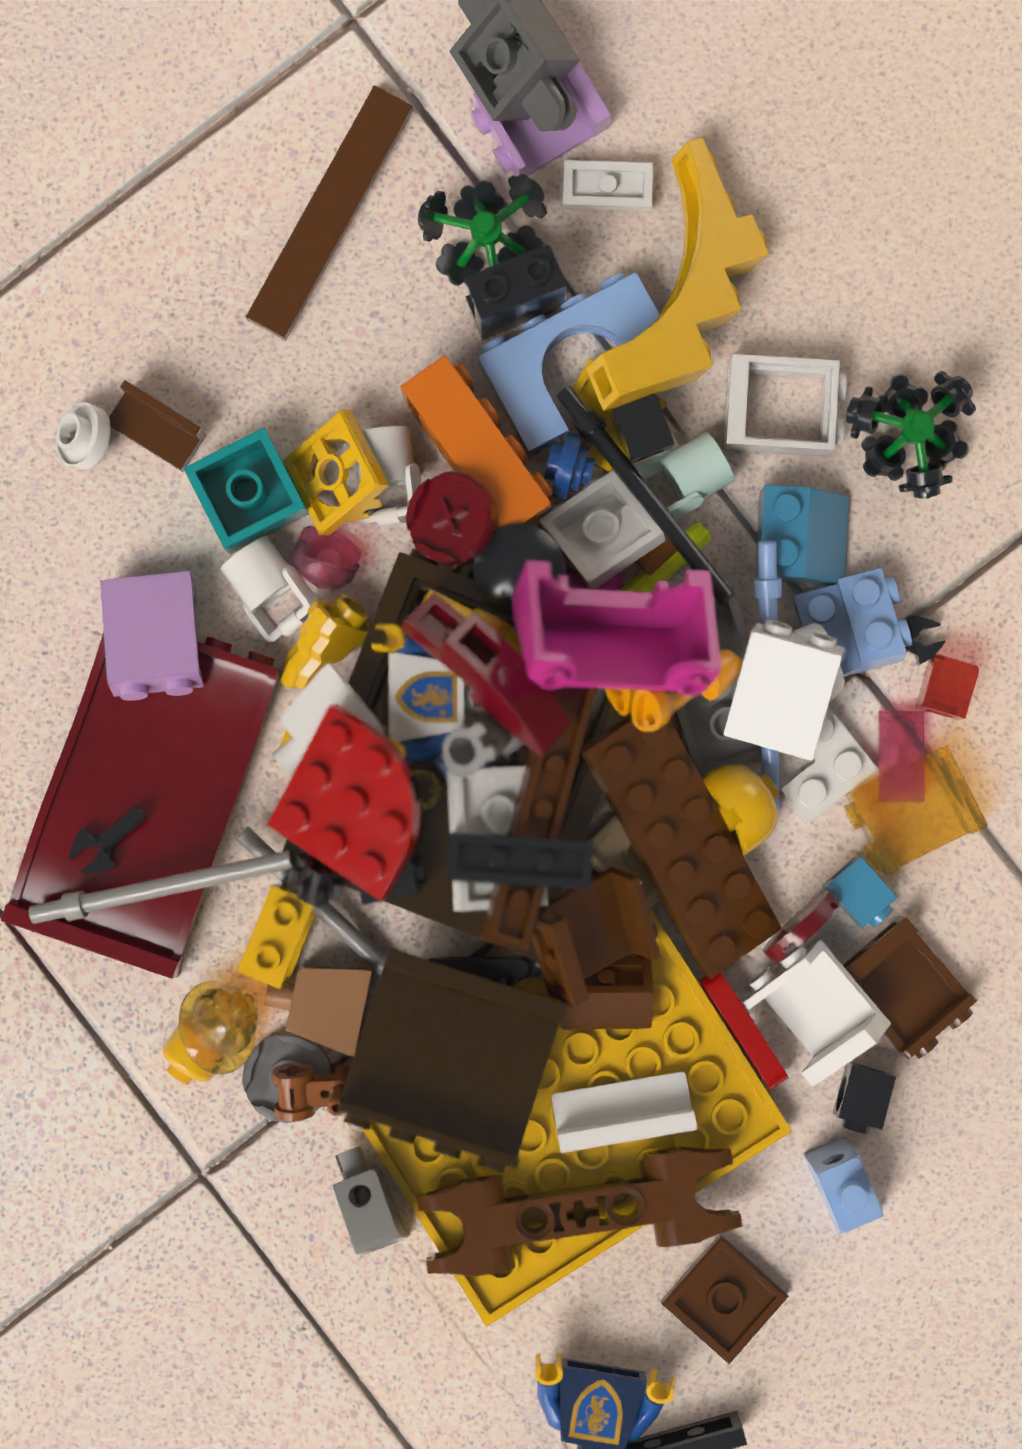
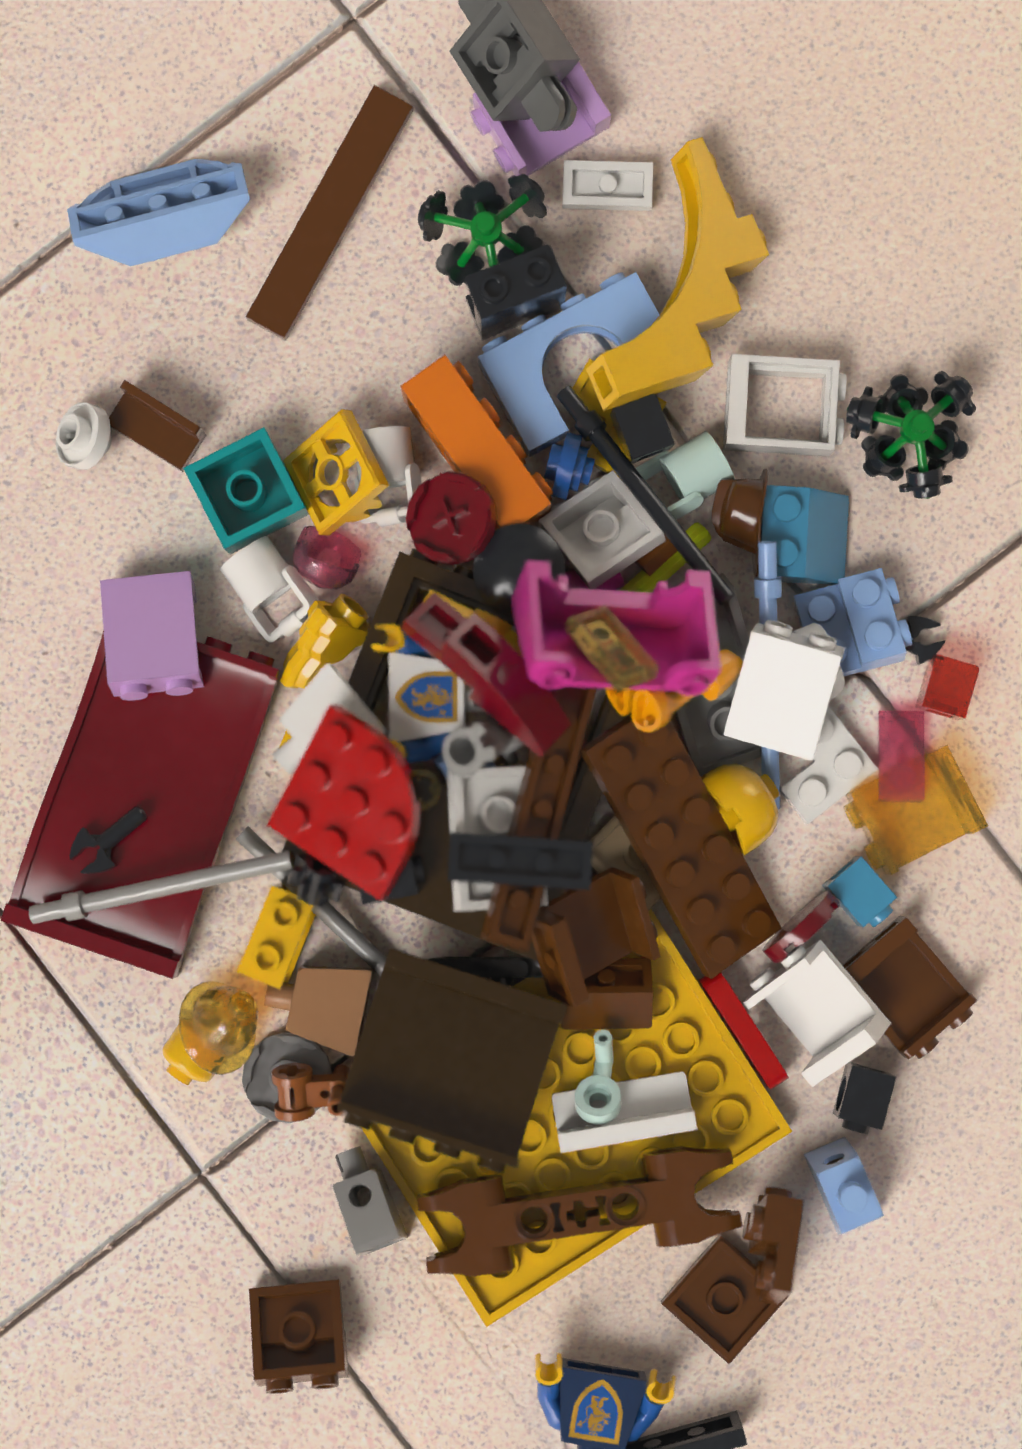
(160, 211): none -> light blue wedge
(298, 1335): none -> reddish brown plate
(600, 1085): none -> light aqua plate
(611, 648): none -> clear yellow tile
(739, 511): none -> reddish brown piece
(774, 1233): none -> reddish brown plate

